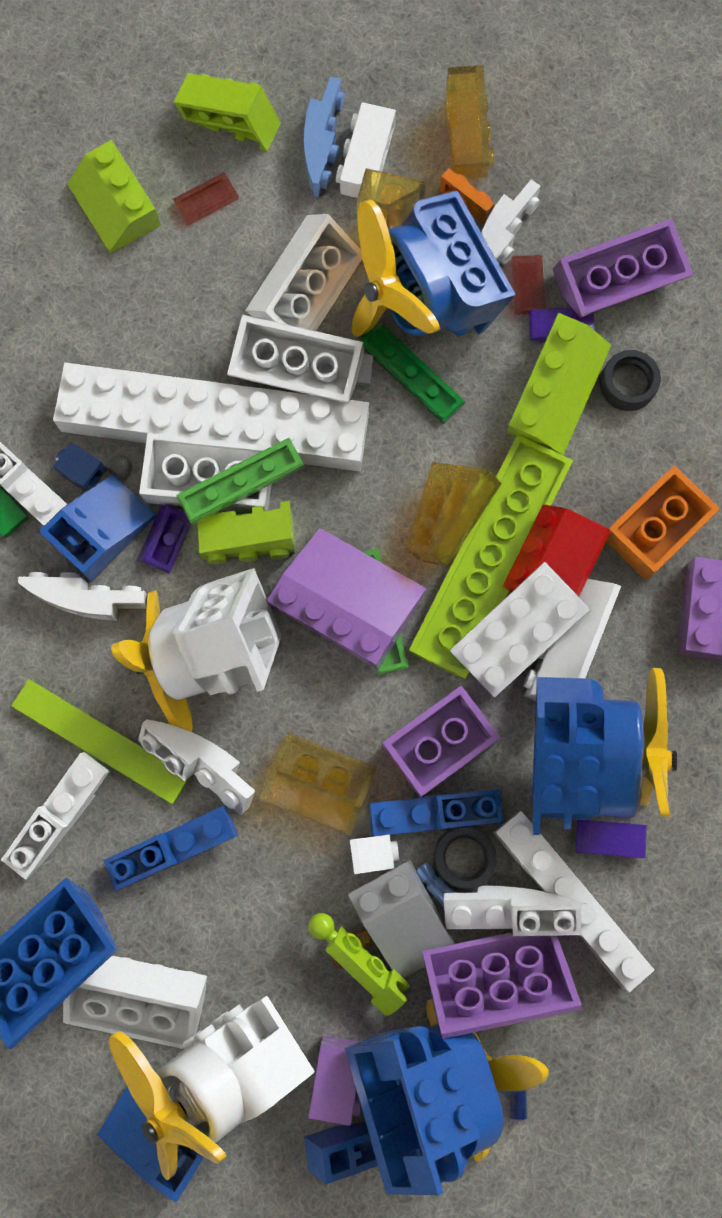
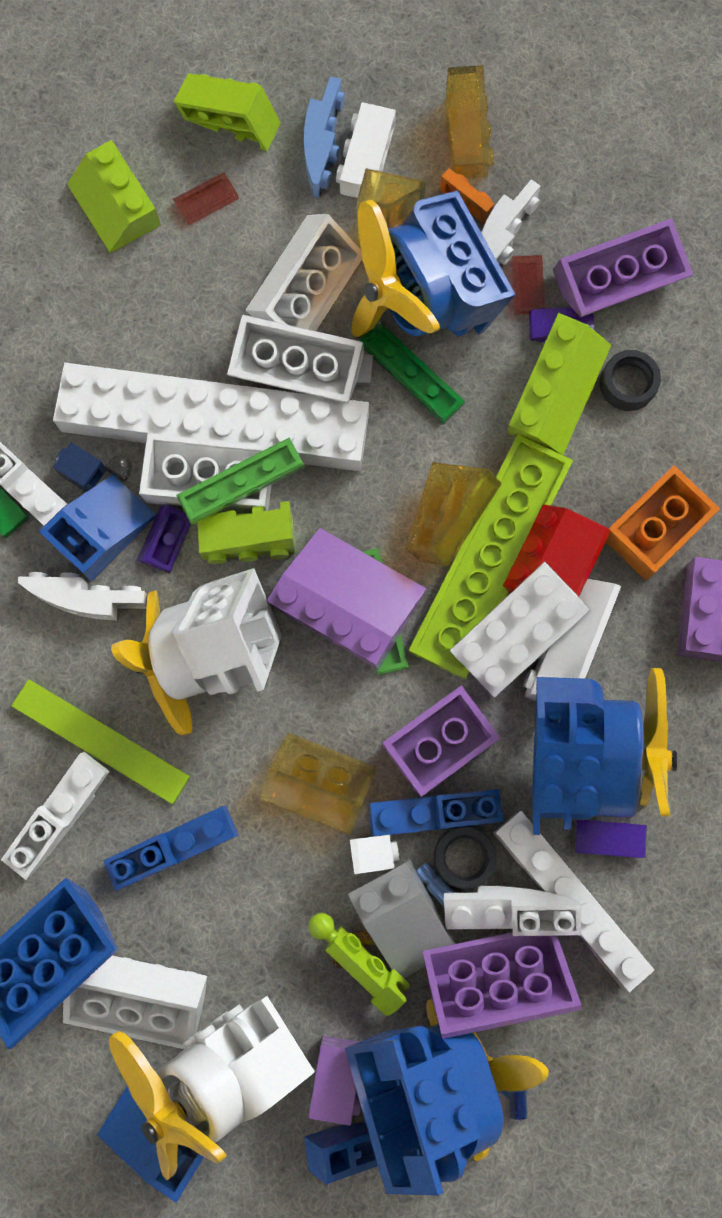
(191, 754): white slope -> none

